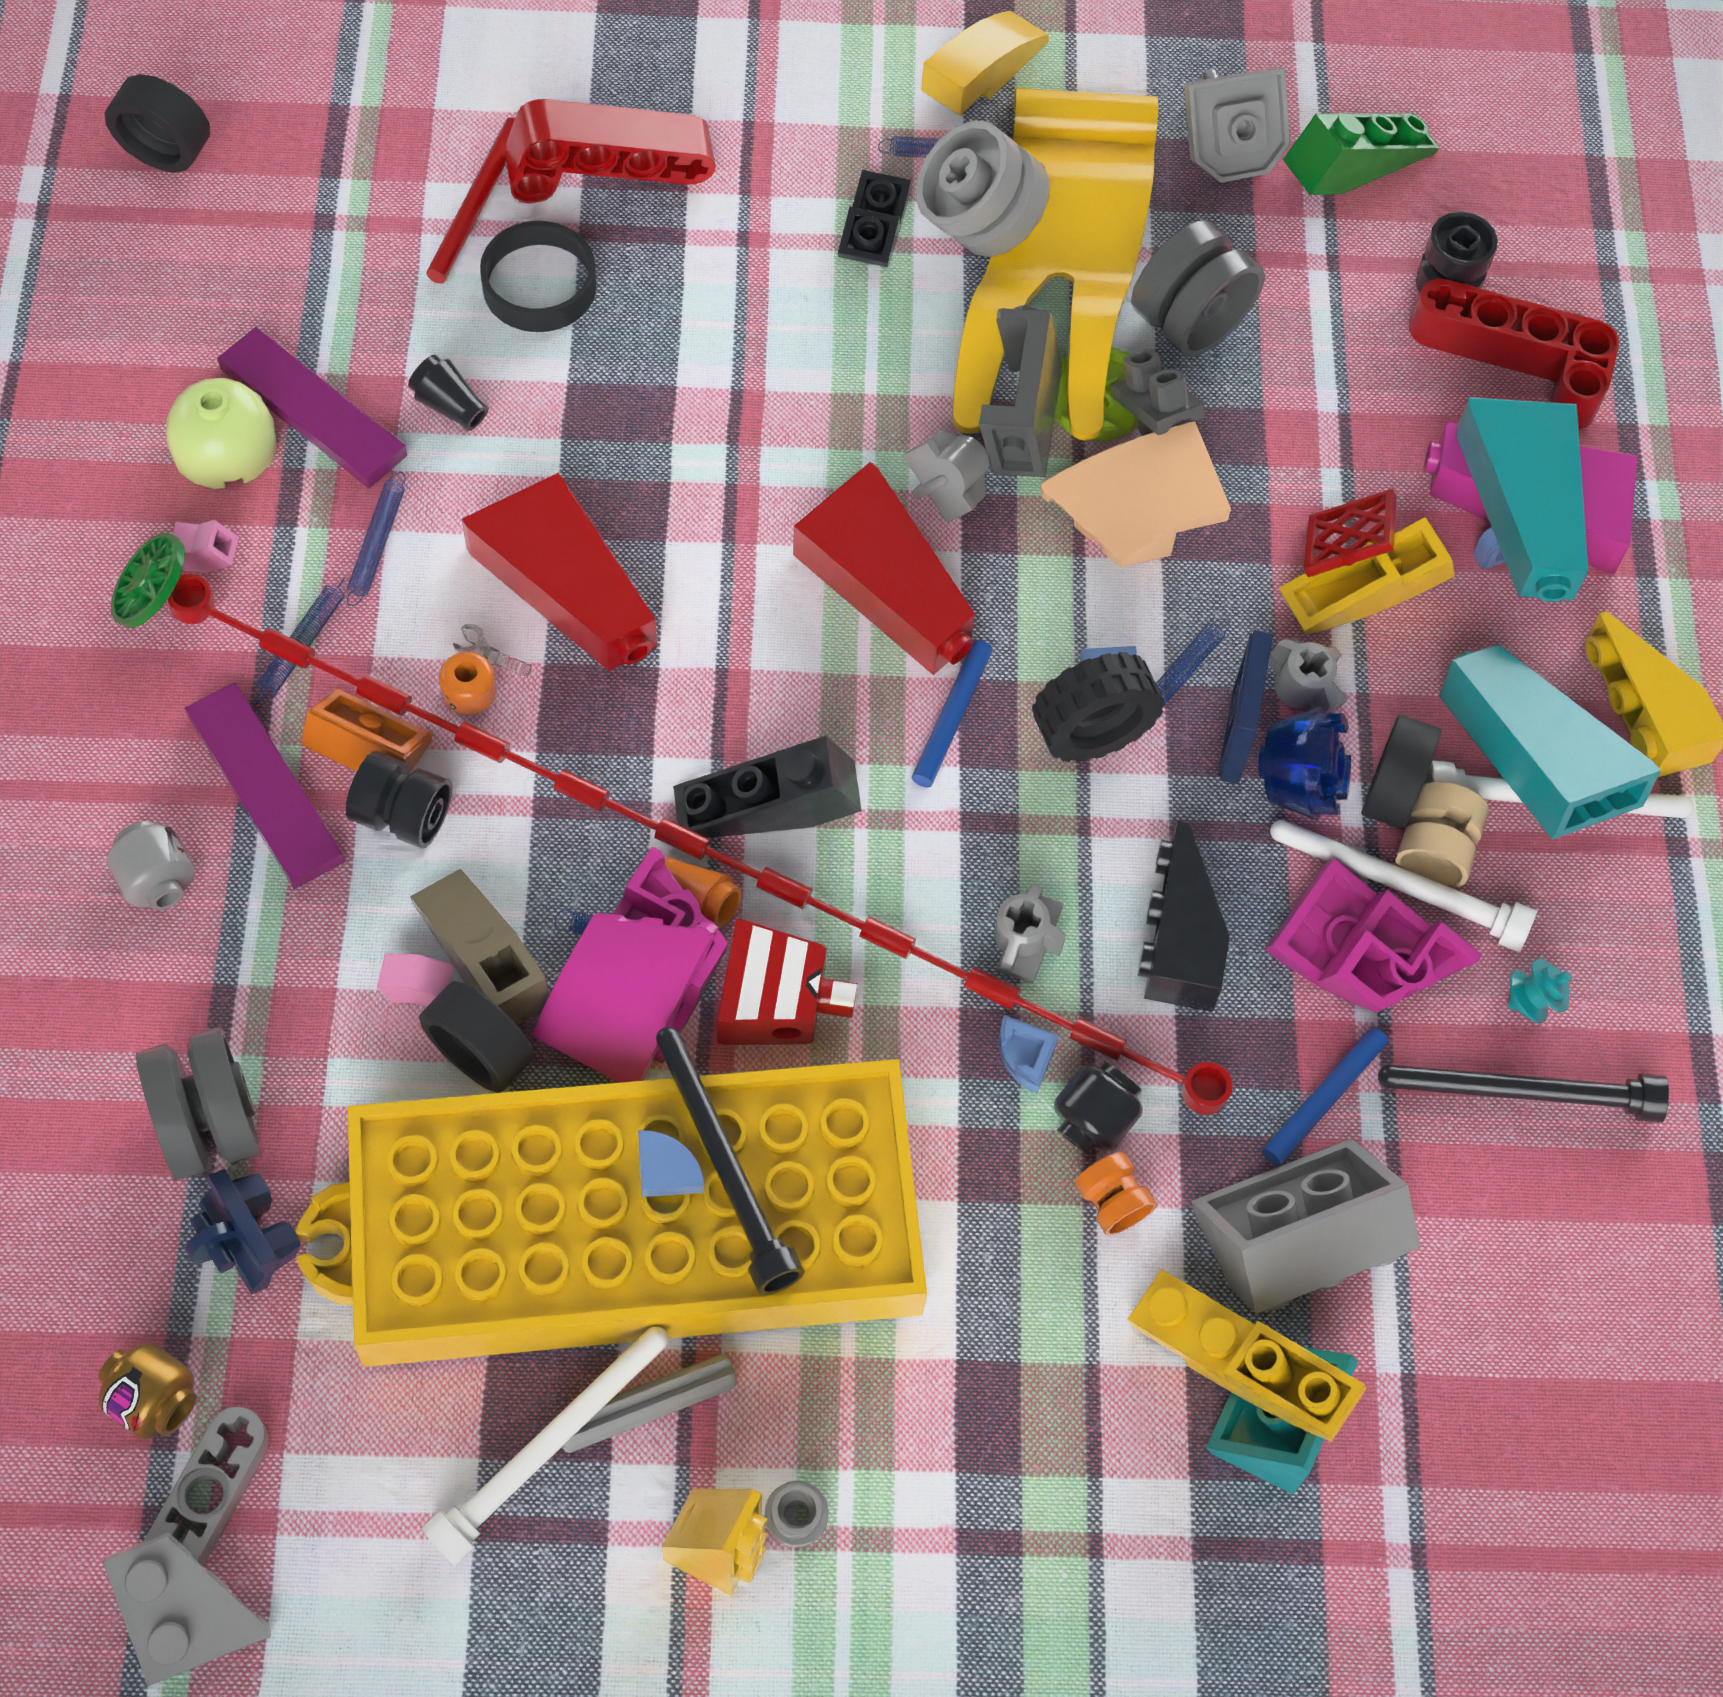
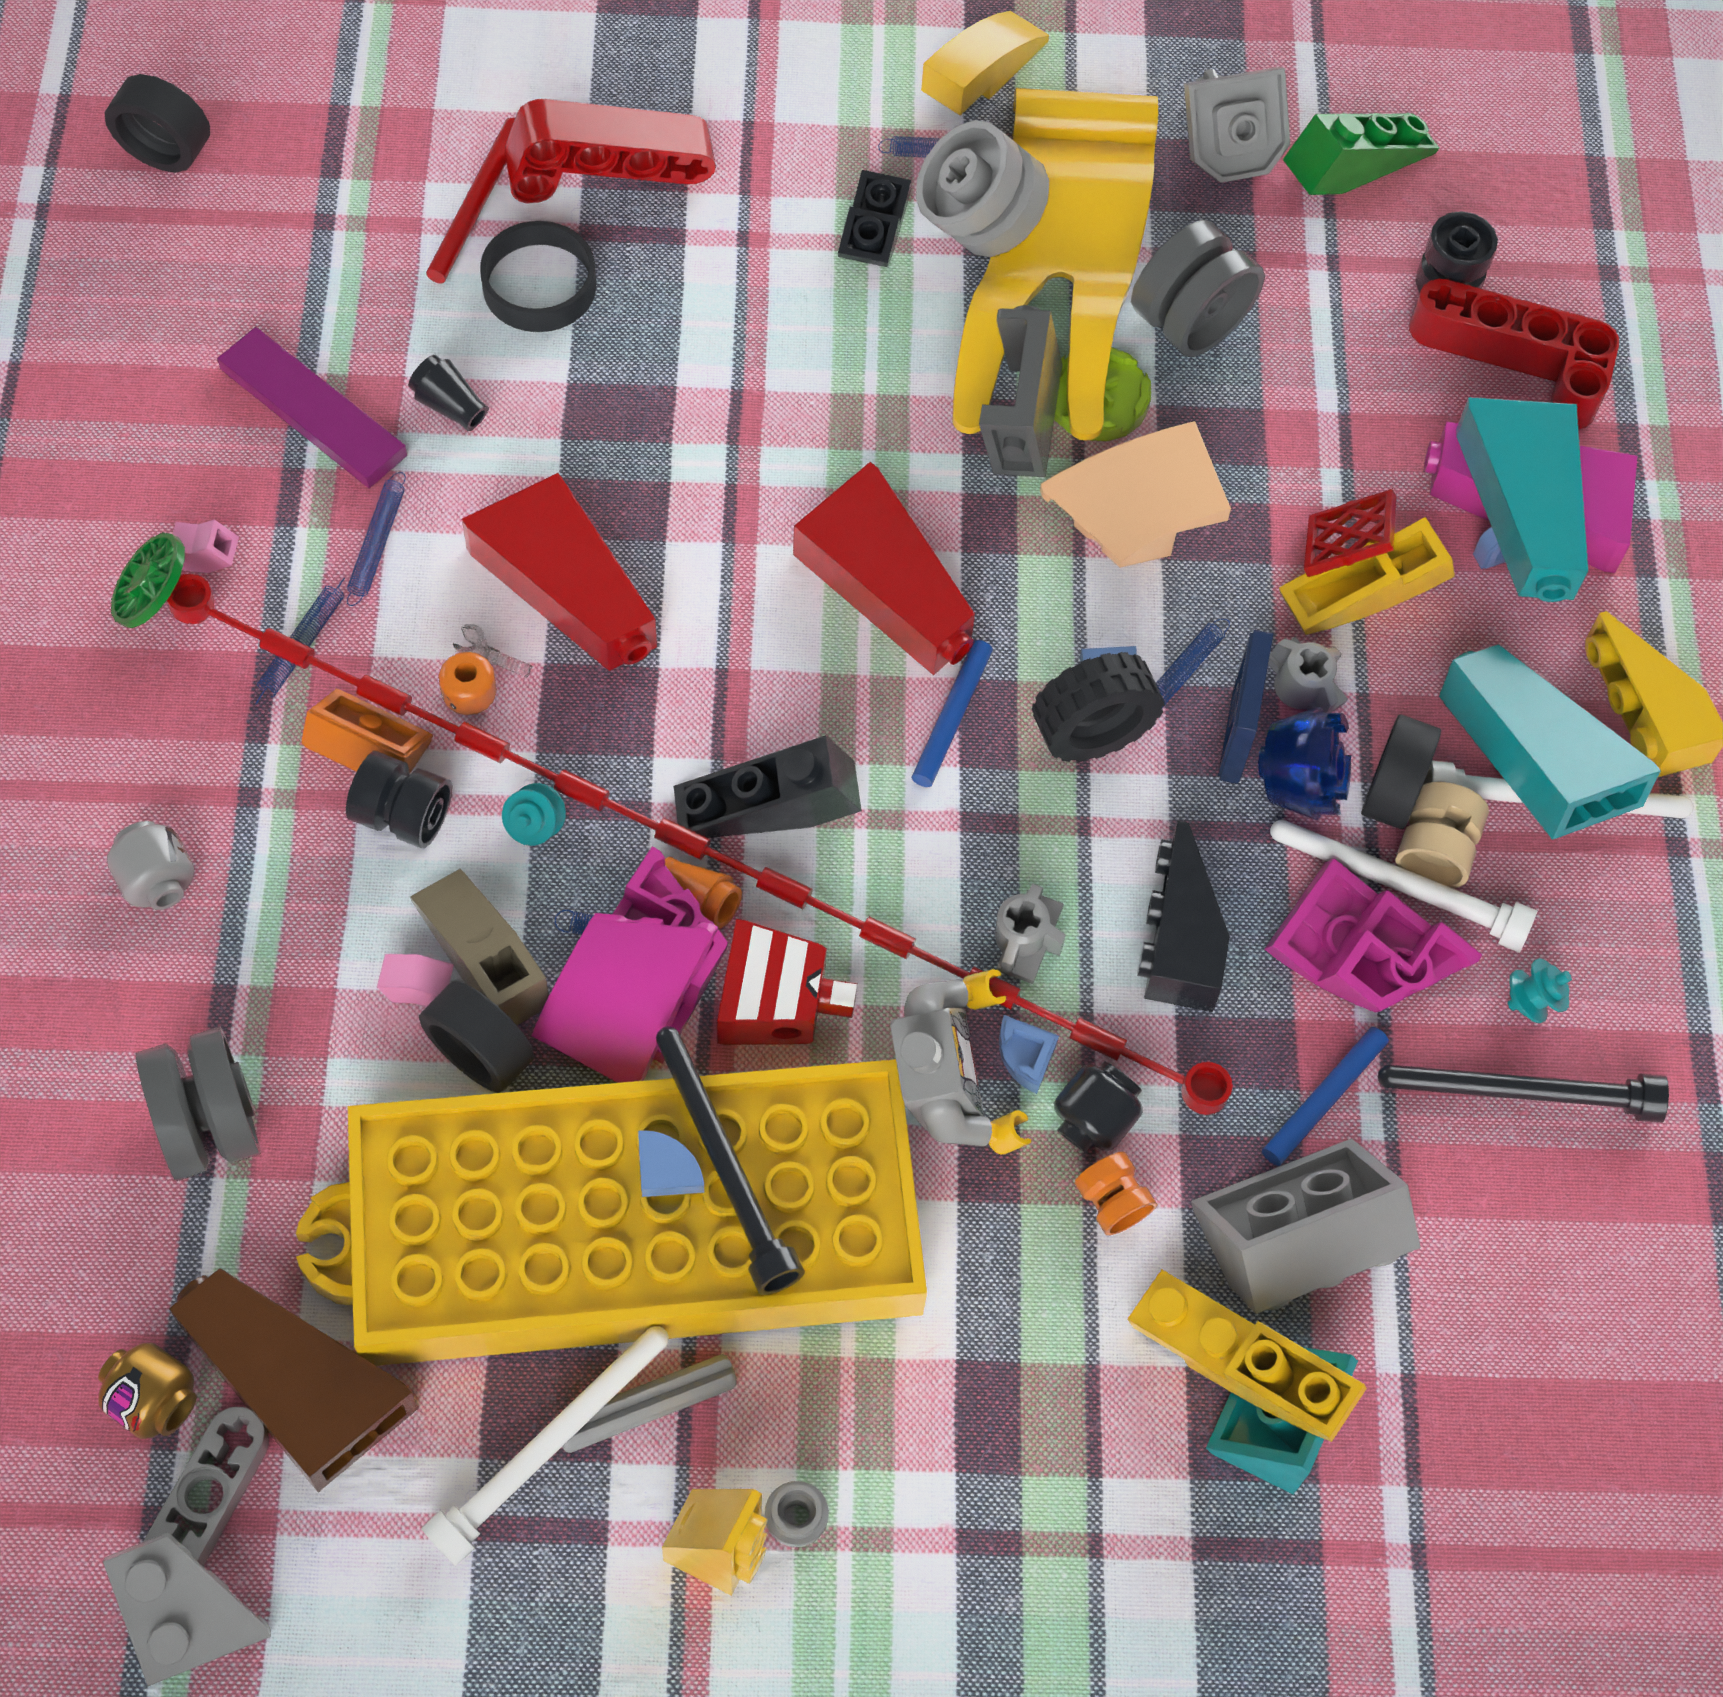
(220, 433): yellowish green cylinder -> none
(231, 1234): dark blue hips -> none
(264, 785): magenta tile -> none
(300, 1383): none -> reddish brown slope
(533, 814): none -> teal wheel
(940, 1068): none -> light grey torso
(950, 472): light grey piece -> none
(1155, 395): dark grey hips -> none

